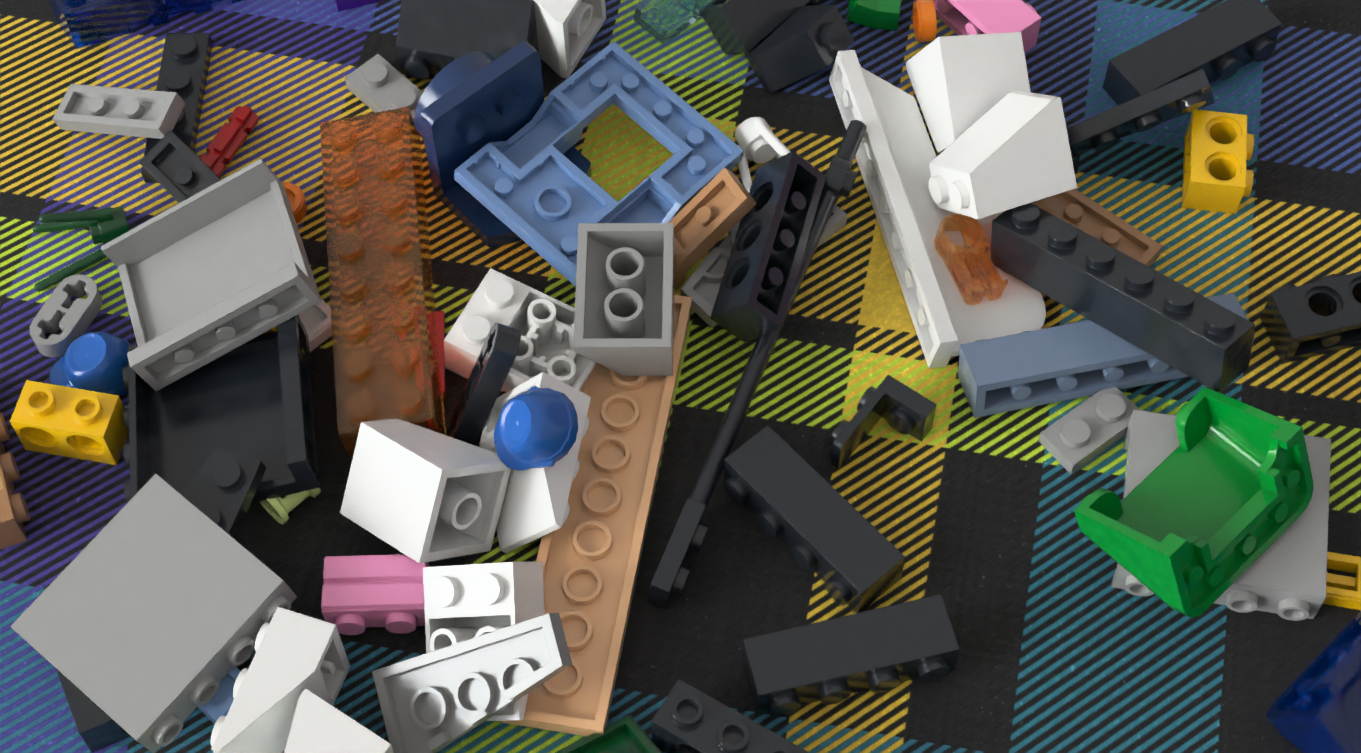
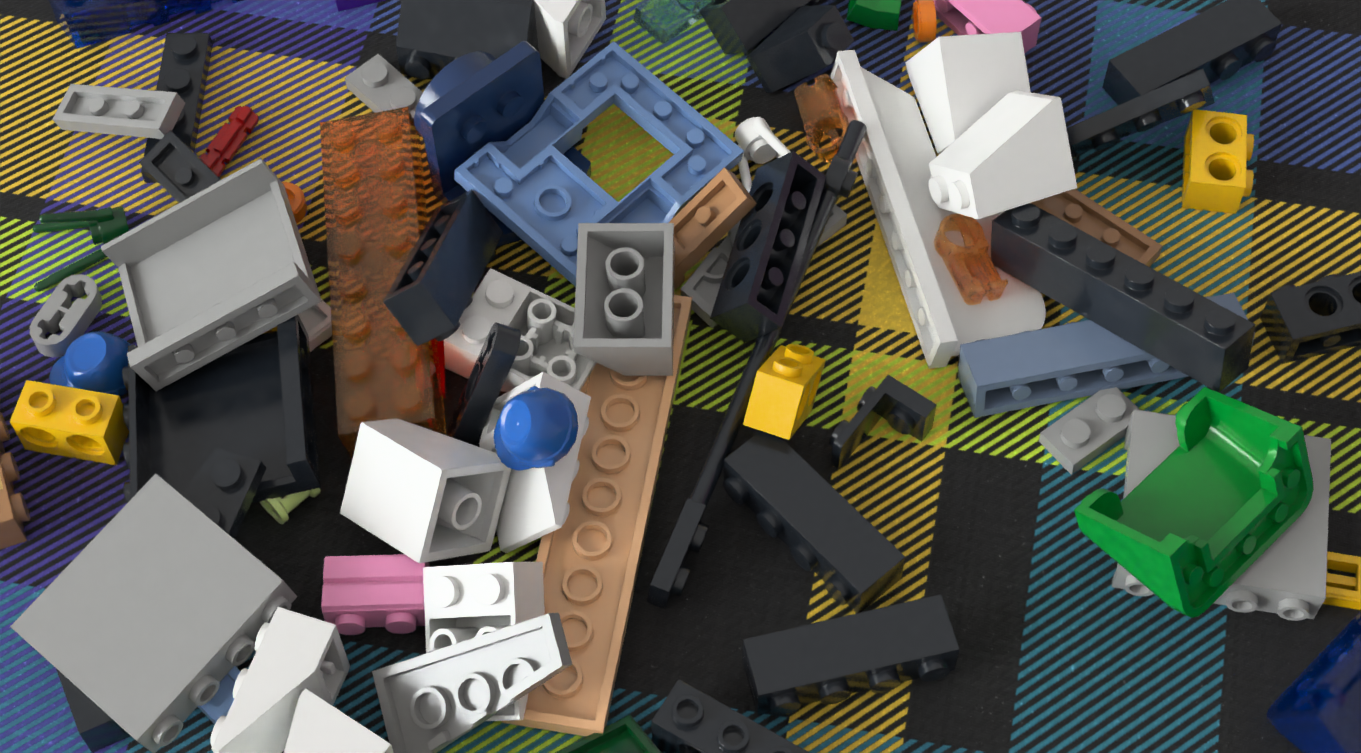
(444, 269): none -> black brick
(784, 391): none -> yellow brick
(821, 115): none -> clear orange piece

